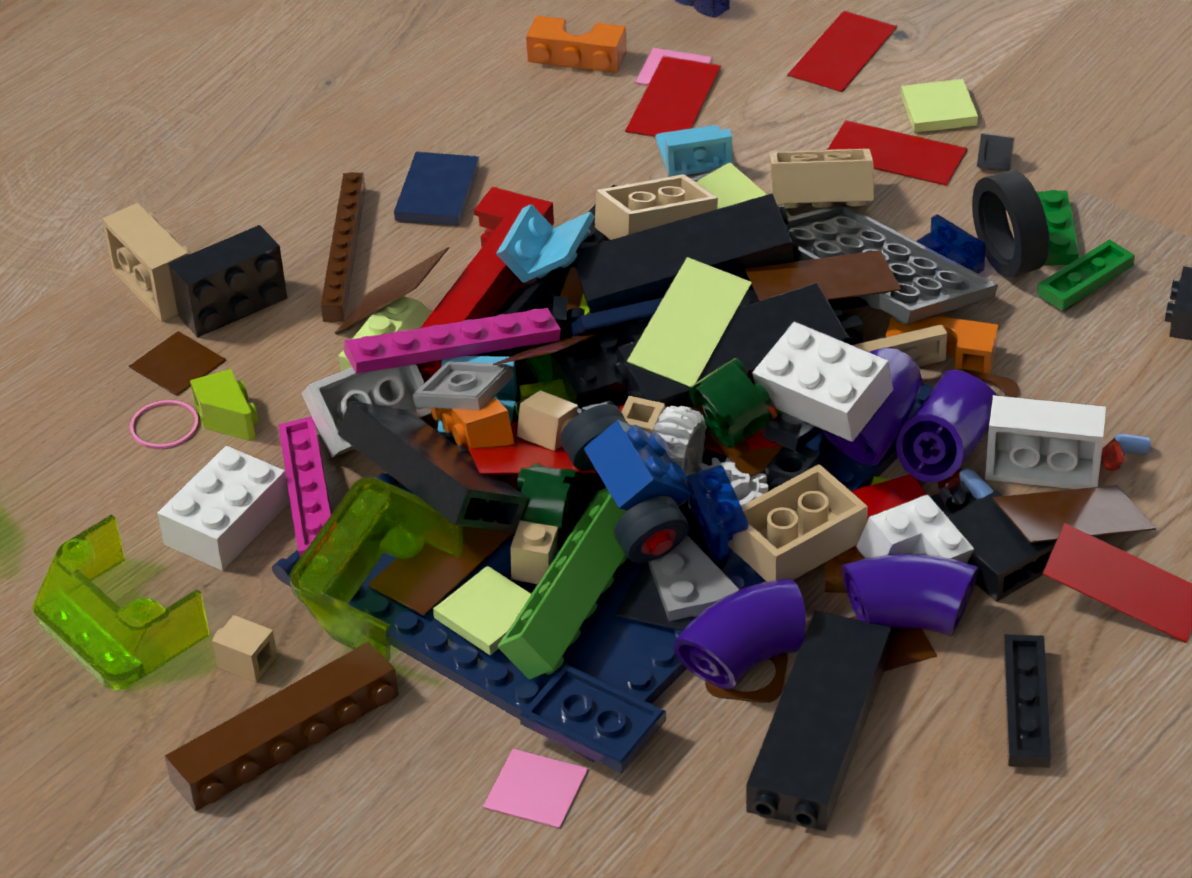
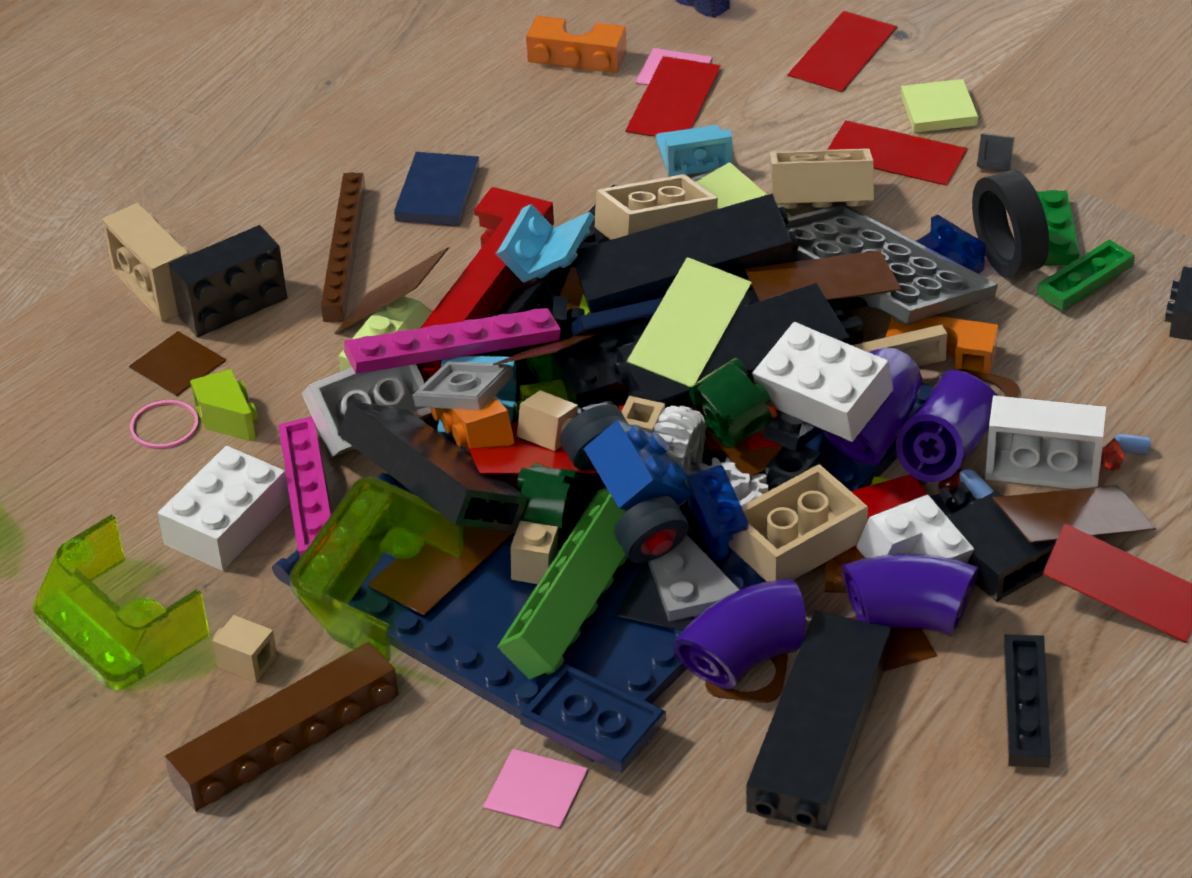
(483, 609): yellowish green tile -> none

